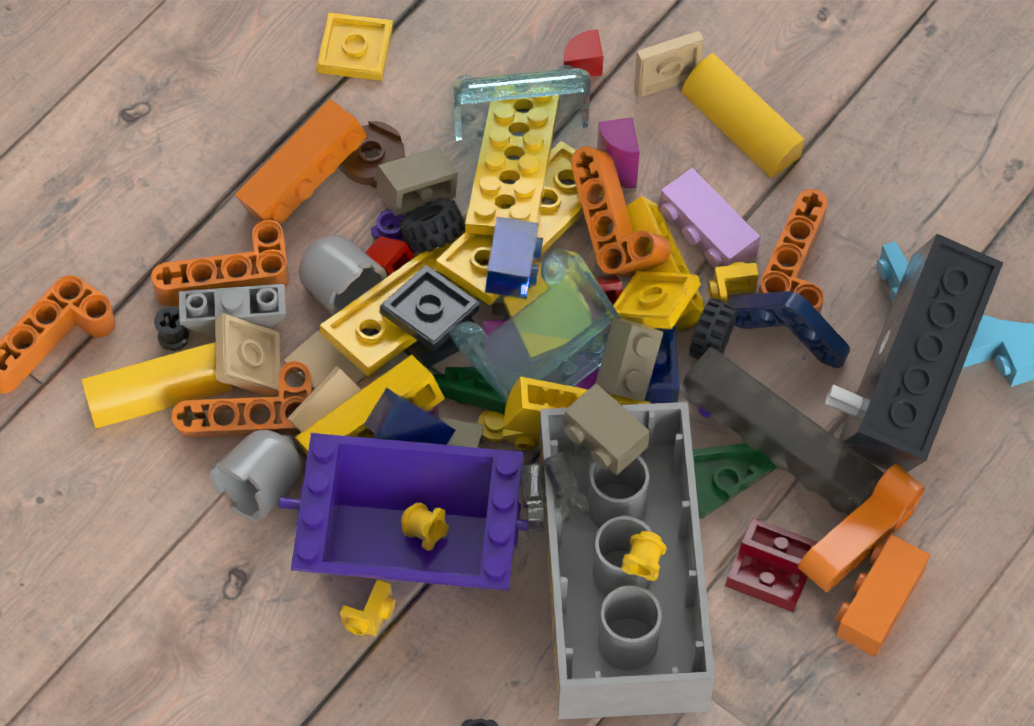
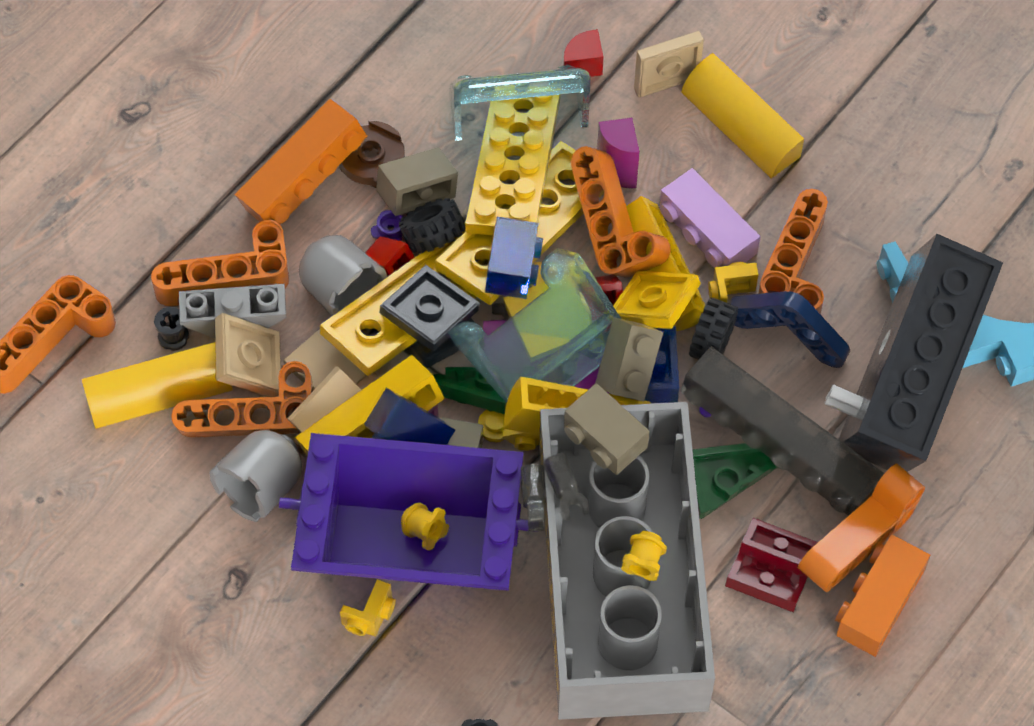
(355, 46): yellow tile -> none

